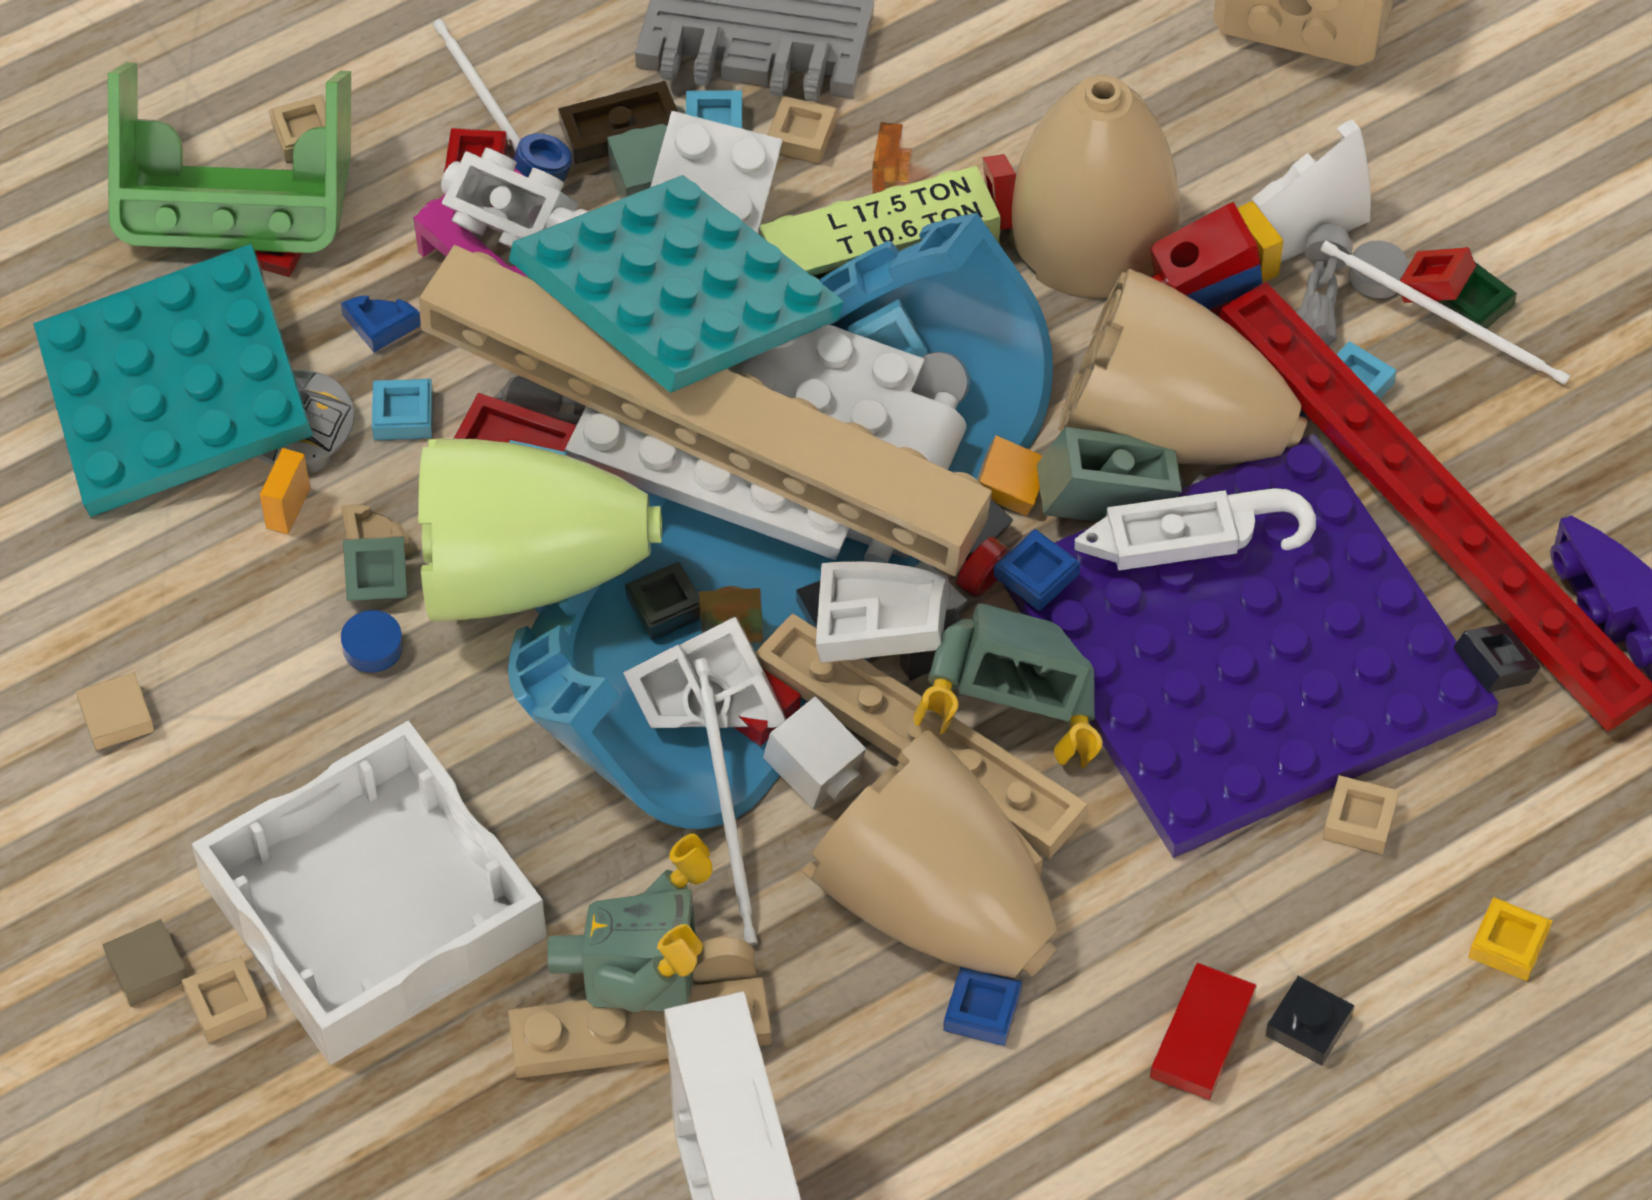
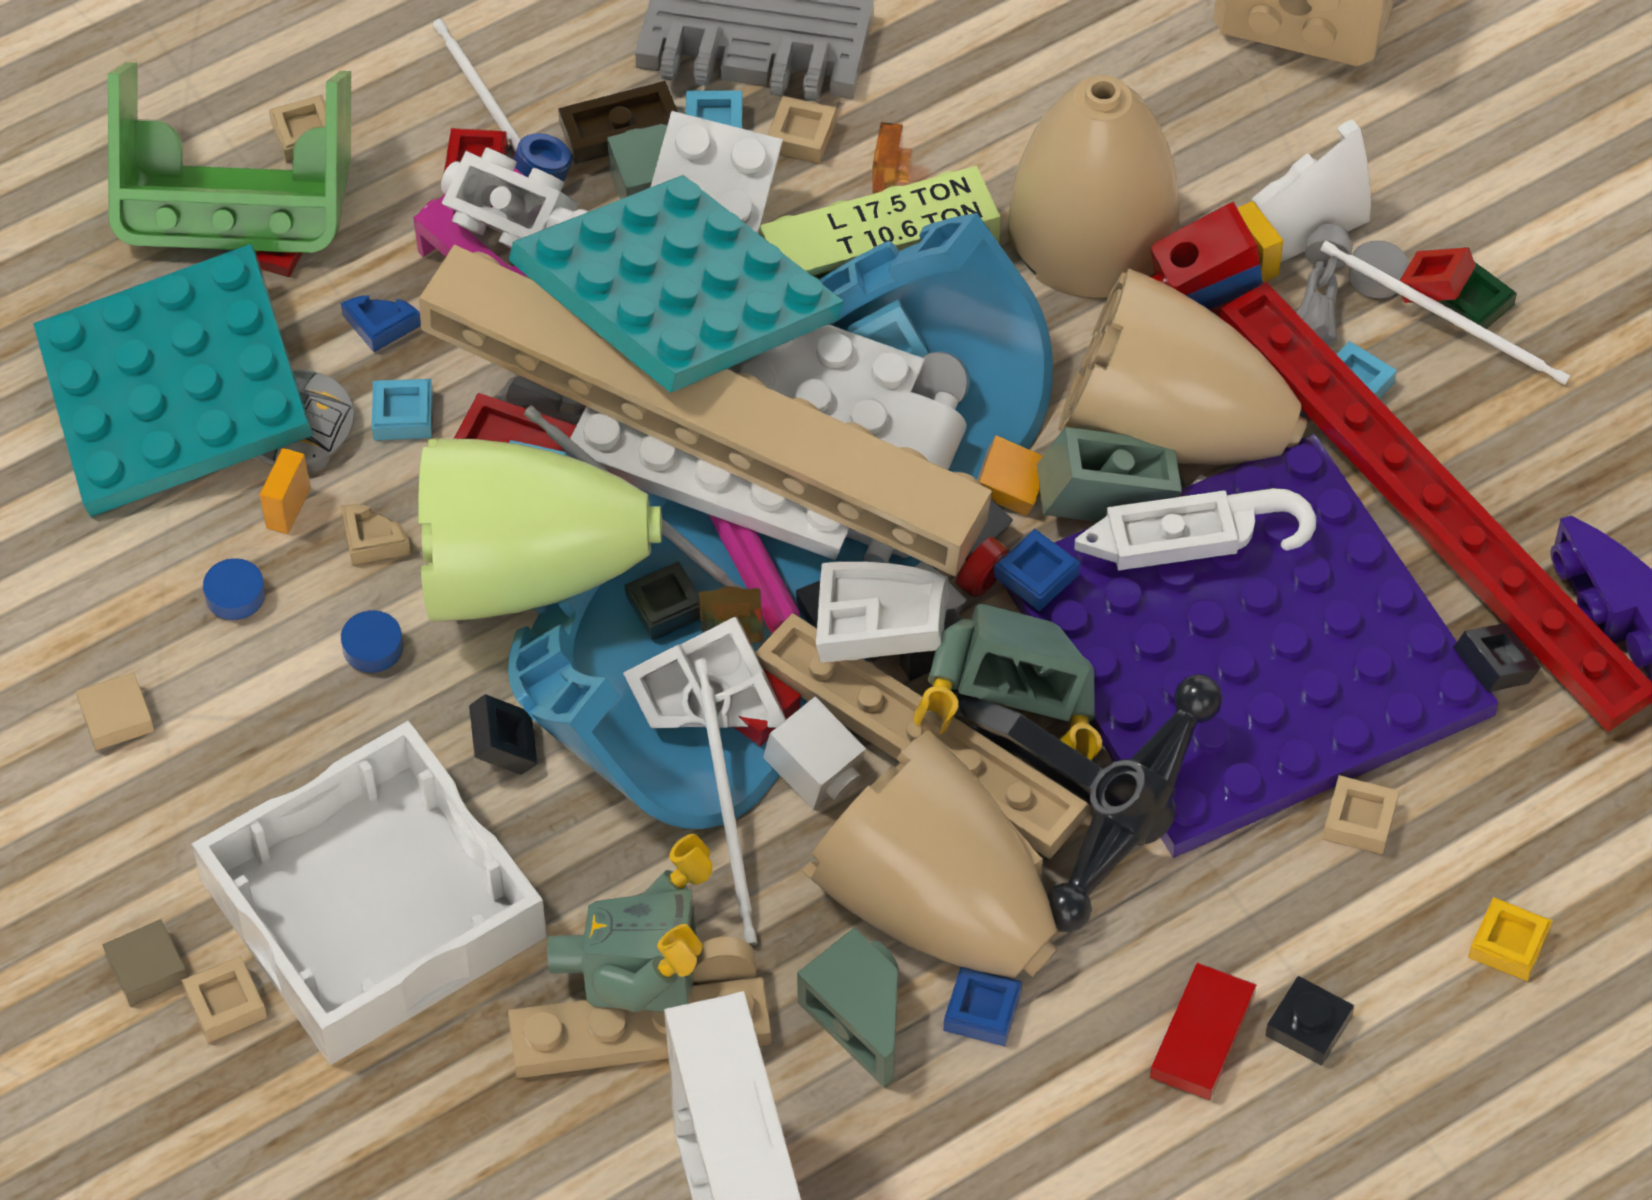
(234, 589): none -> blue tile
(375, 568): sand green plate -> none
(502, 734): none -> black plate
(667, 530): none -> light grey piece
(757, 571): none -> dark pink axle
(854, 998): none -> sand green slope
(1000, 182): red tile -> none
(1128, 797): none -> black piece

